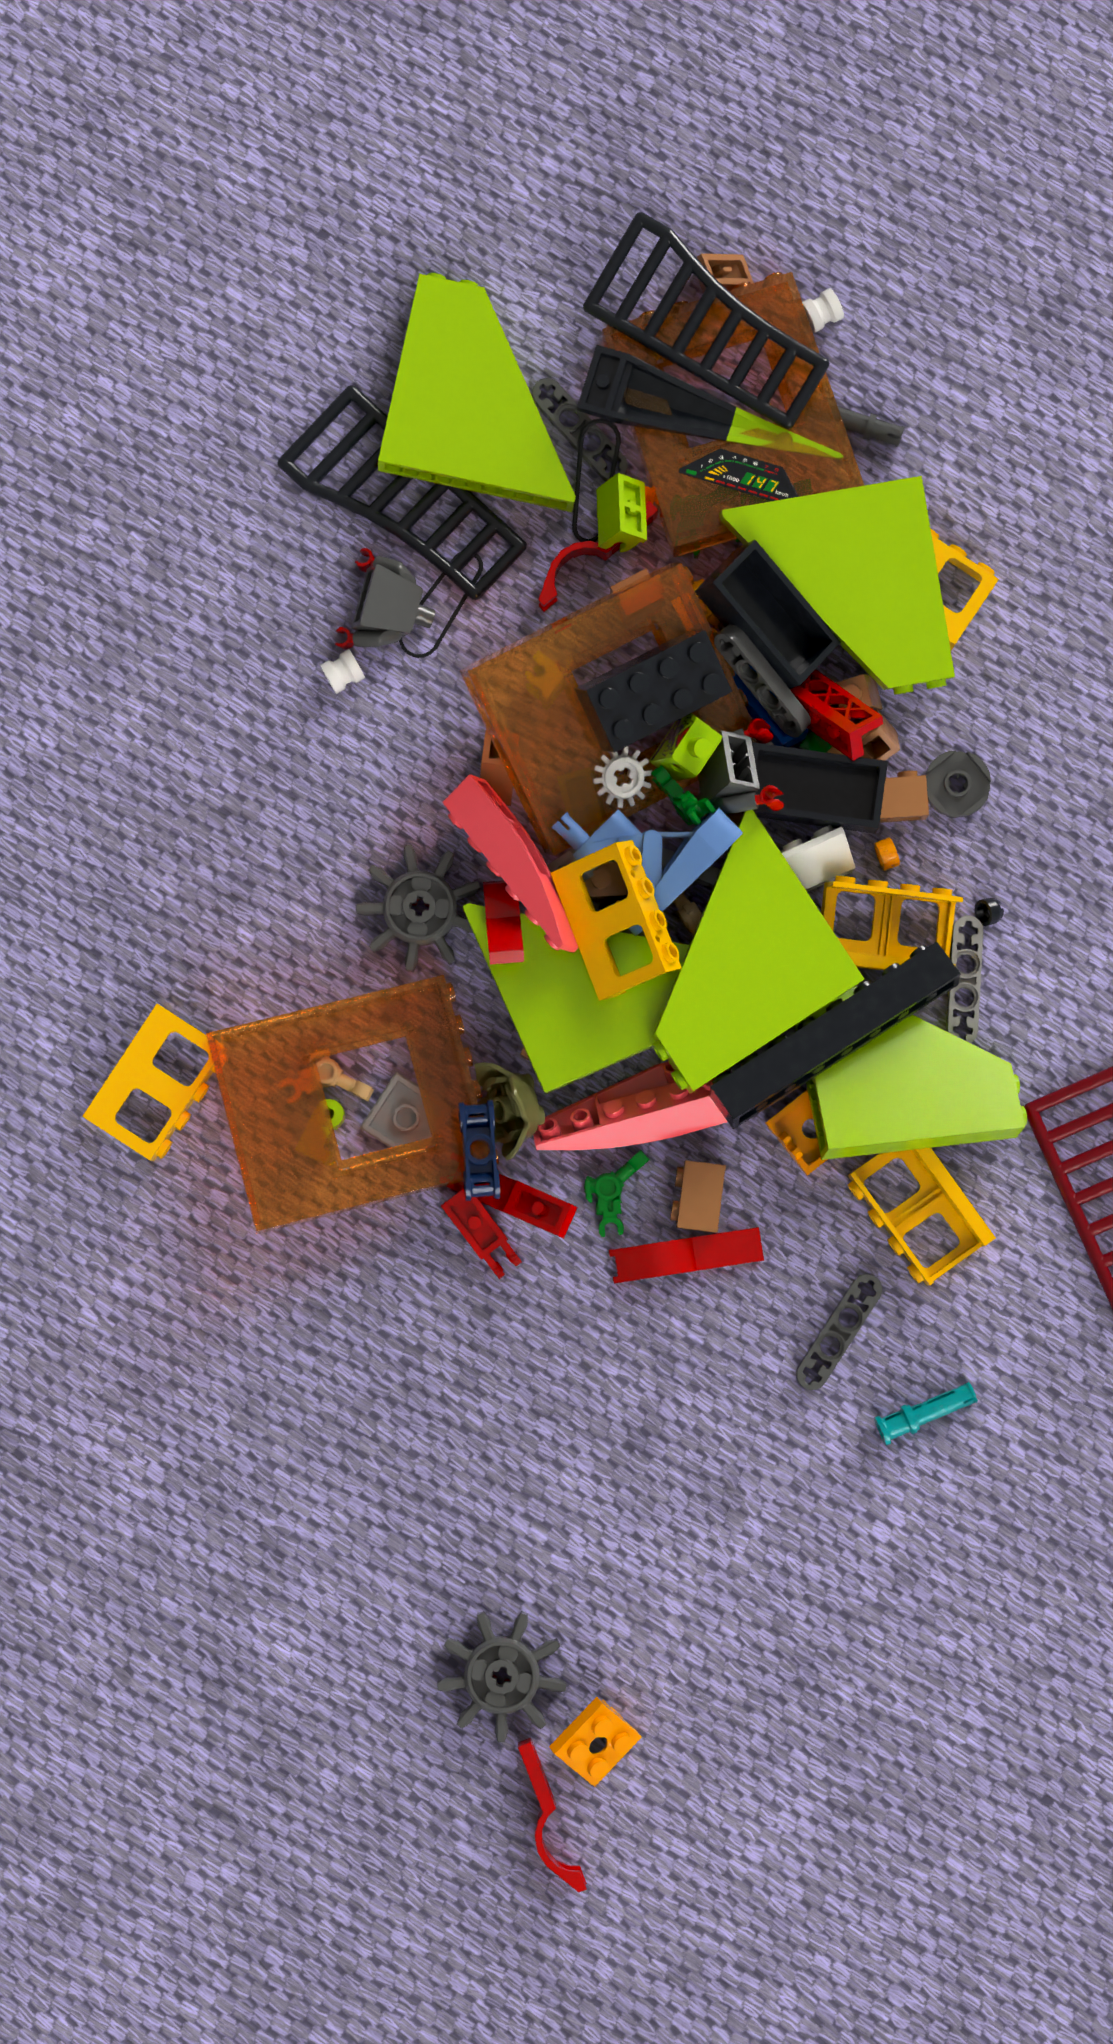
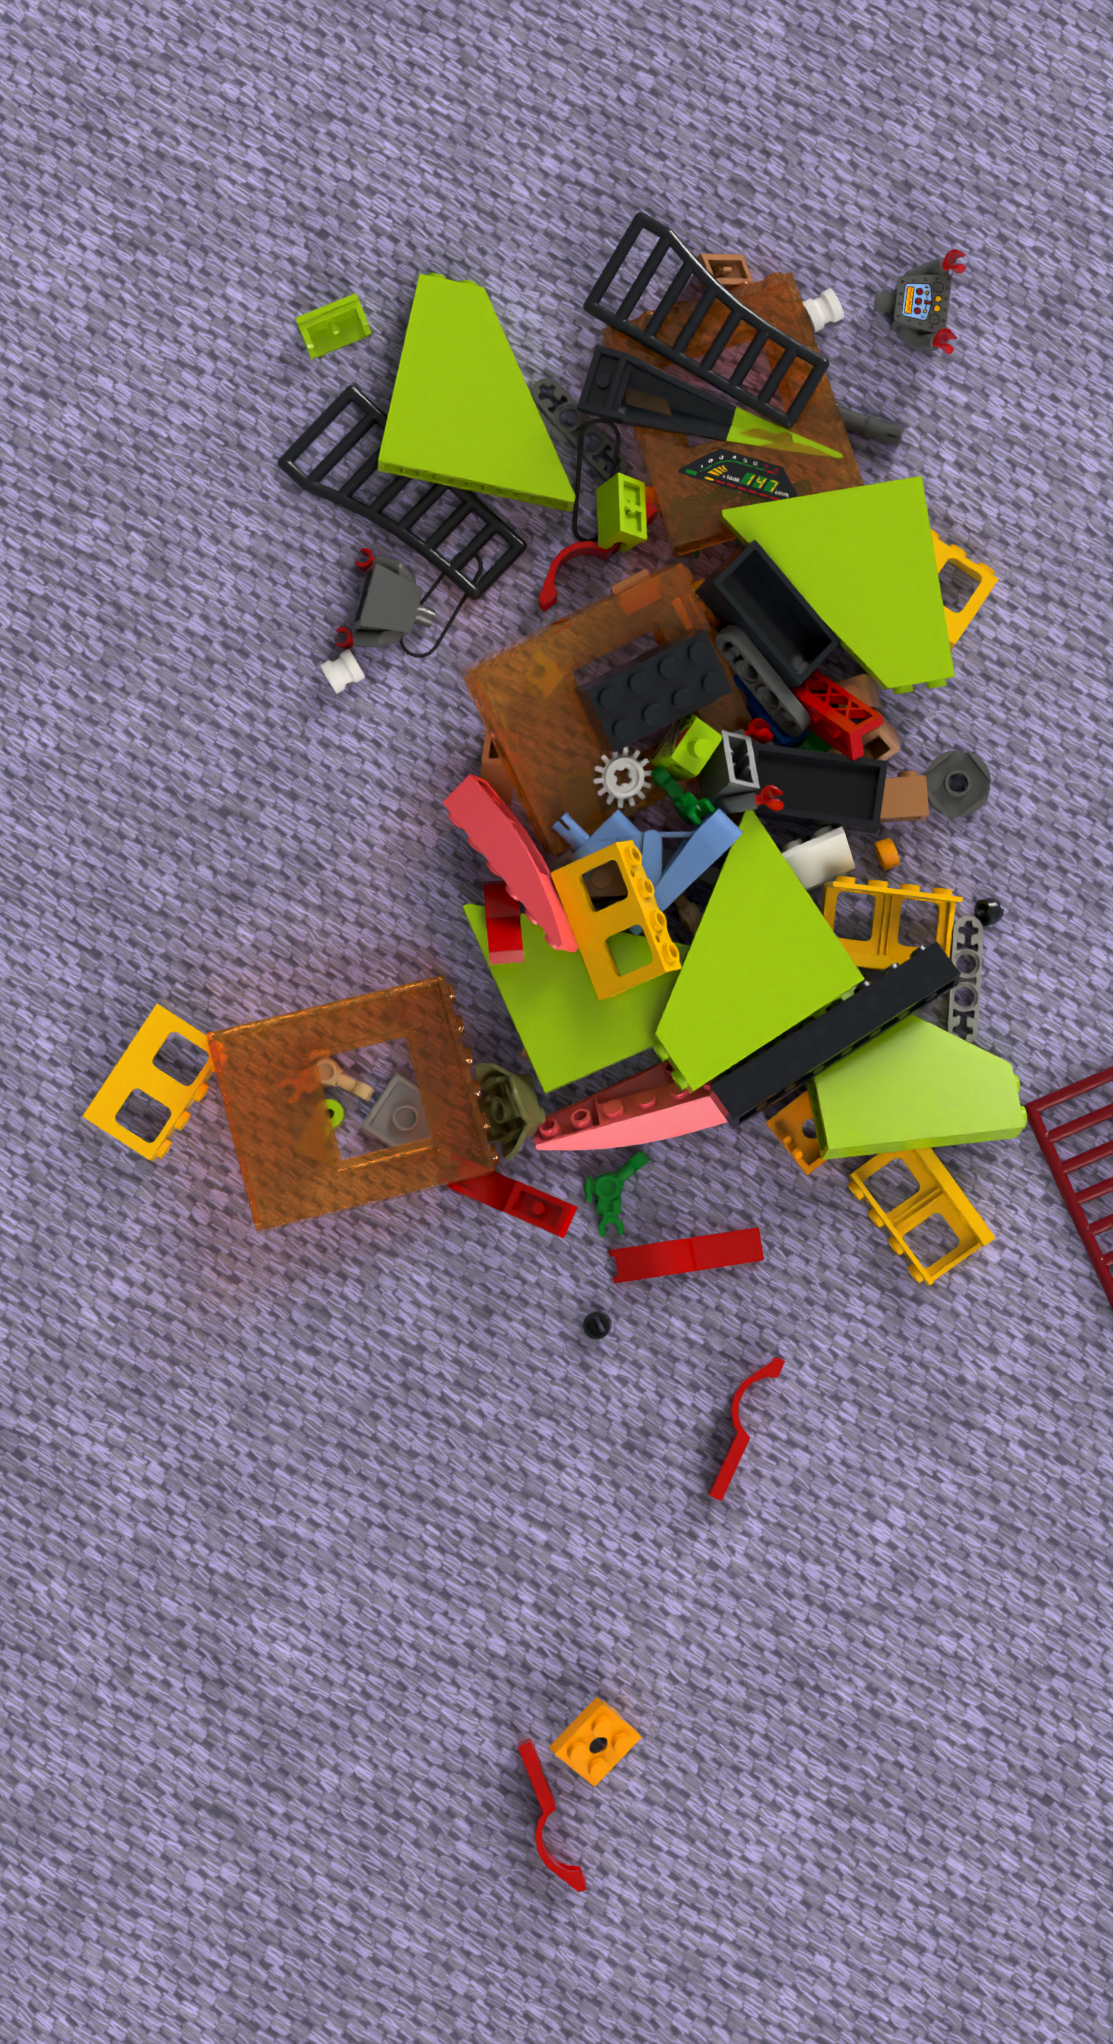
(333, 326): none -> lime hinge
(404, 894): dark grey gear -> none
(479, 1130): dark blue piece -> none
(479, 1230): red hinge -> none
(512, 1693): dark grey gear -> none
(591, 1327): none -> black hinge
(699, 1196): medium nougat brick -> none
(741, 1438): none -> red piece
(841, 1333): dark grey beam -> none
(910, 1418): teal pin -> none
(922, 304): none -> torso

